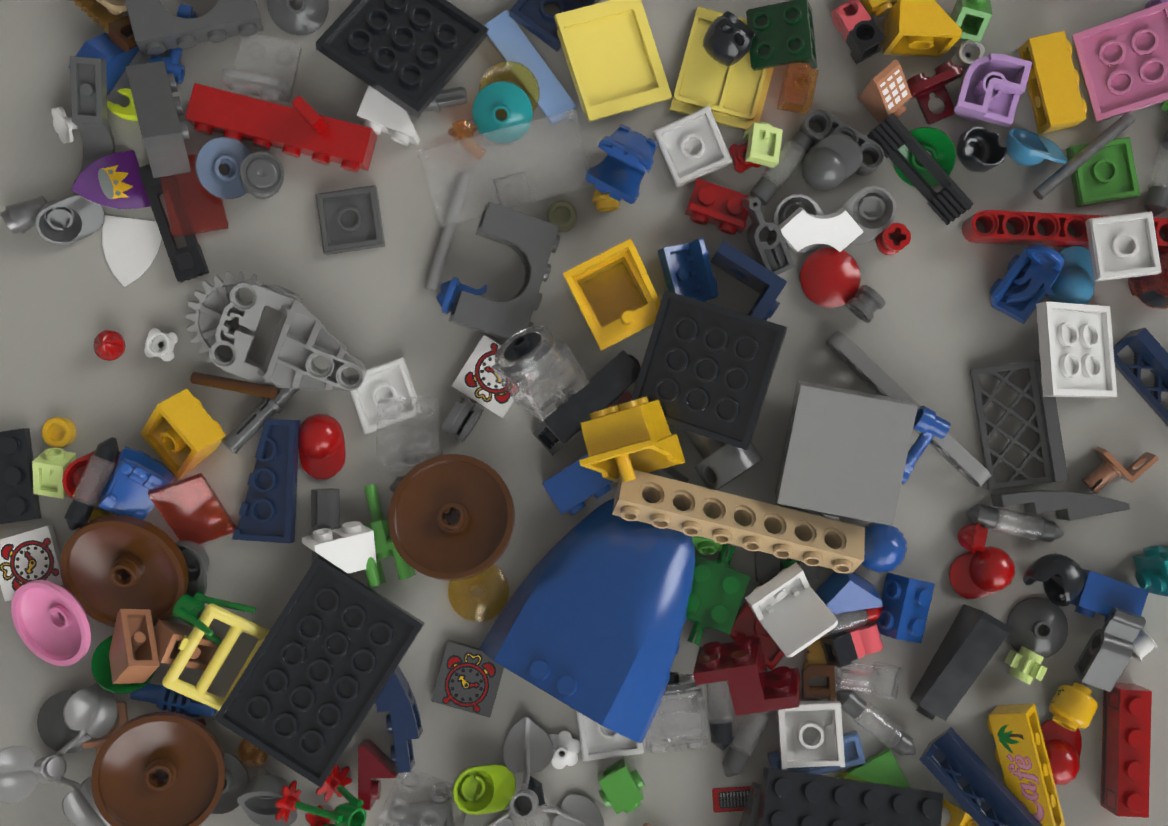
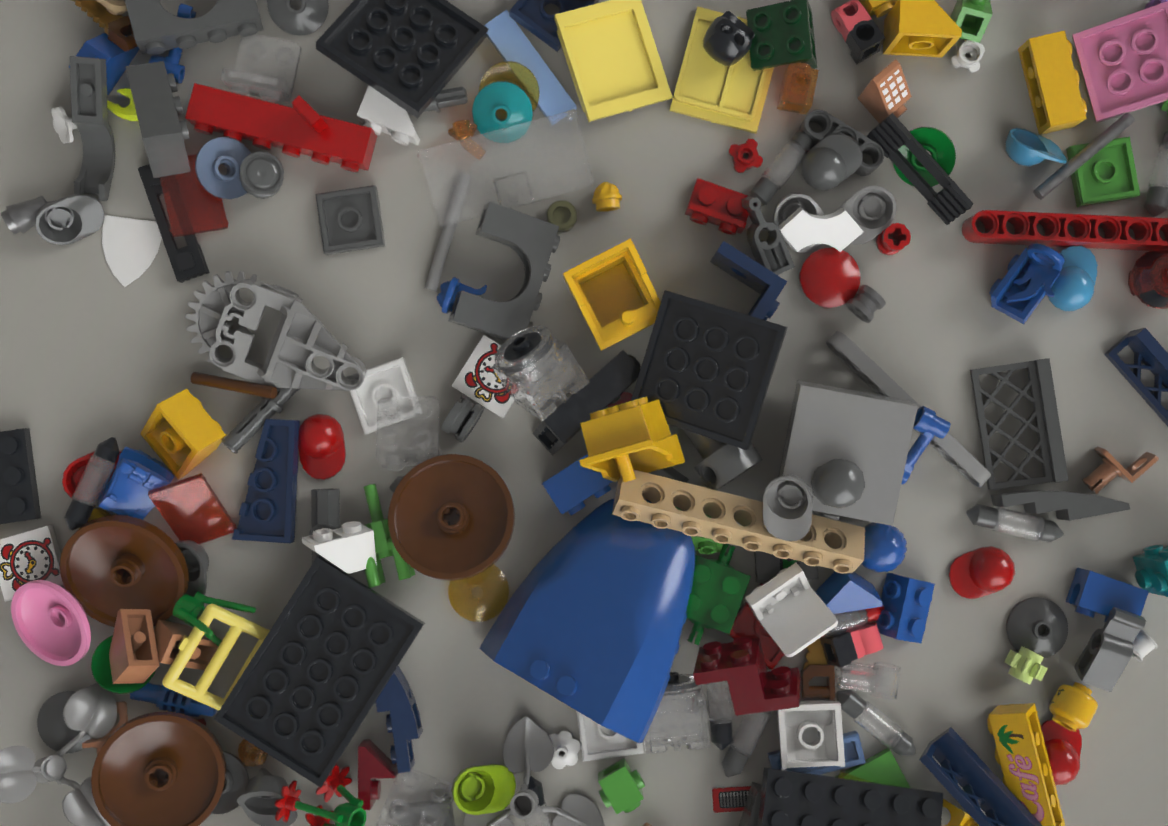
(49, 471): yellowish green bracket -> none
(58, 432): yellow tile -> none
(109, 345): red plate -> none
(113, 182): dark purple sticker -> none
(152, 342): white plate -> none
(467, 679): dark grey tile -> none
(624, 166): blue piece -> none
(689, 270): blue bracket -> none
(693, 147): white tile -> none
(763, 144): yellowish green bracket -> none
(788, 507): none -> light grey cap
(838, 483): none -> dark grey hair
(922, 86): dark red bracket -> none
(958, 661): black slope -> none
(973, 537): red plate -> none
(980, 149): black hair -> none
(992, 89): lavender brick -> none
(1059, 575): black helmet -> none
(1076, 350): white plate -> none
(1123, 246): white tile -> none
(1126, 750): red brick -> none

